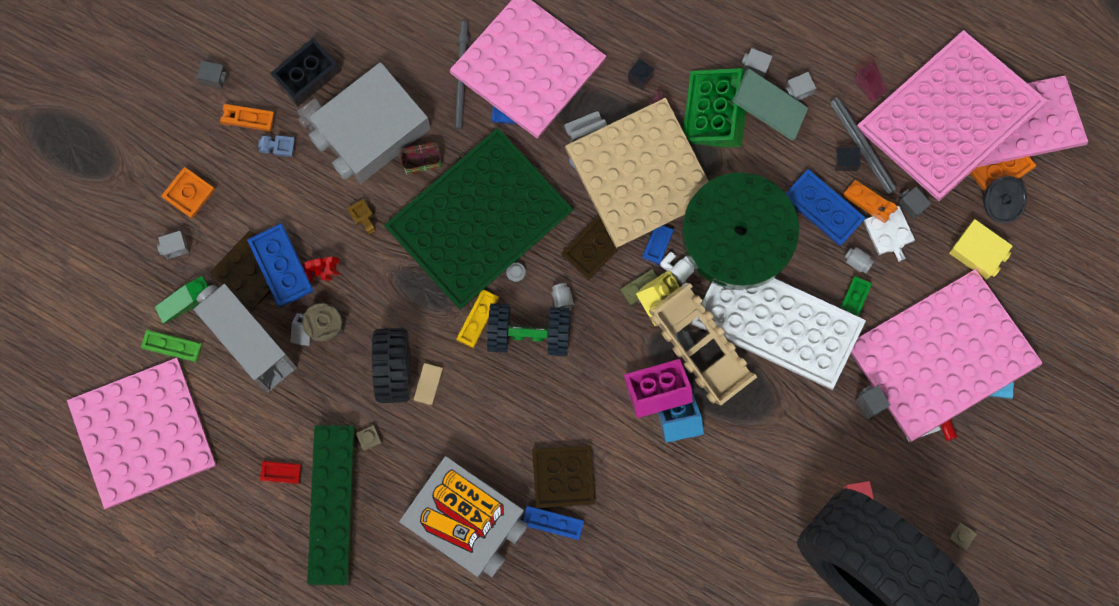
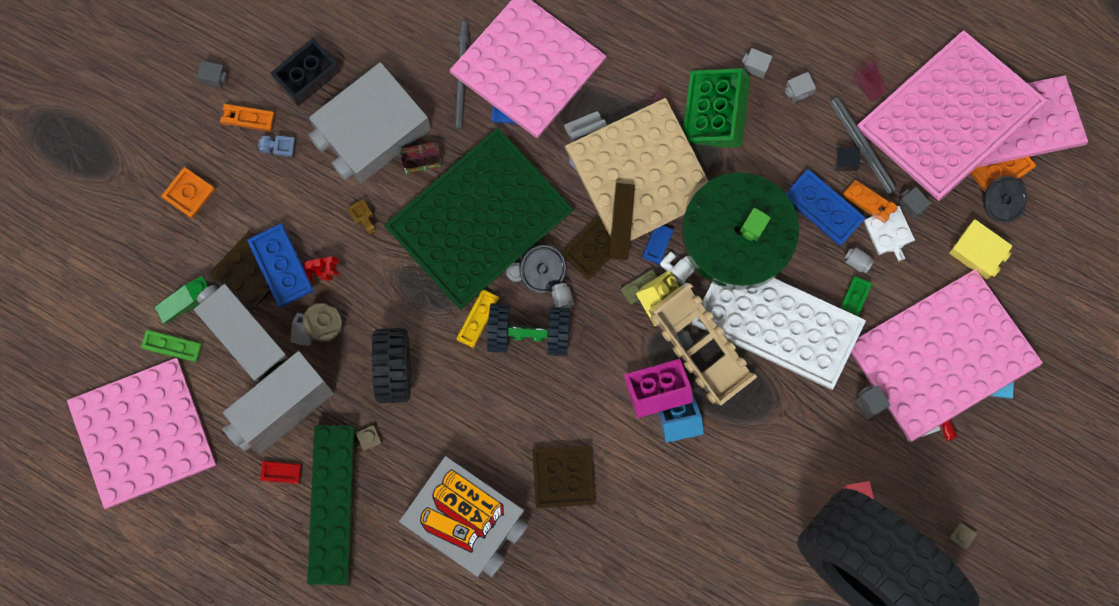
(172, 245): light grey brick -> none
(275, 405): none -> light grey brick
(306, 111): clear brick -> none
(428, 384): tan tile -> none
(542, 268): none -> shield
(553, 523): blue plate -> none
(621, 221): none -> dark brown tile
(641, 74): black brick -> none
(755, 225): none -> bright green brick
(770, 104): sand green tile -> none

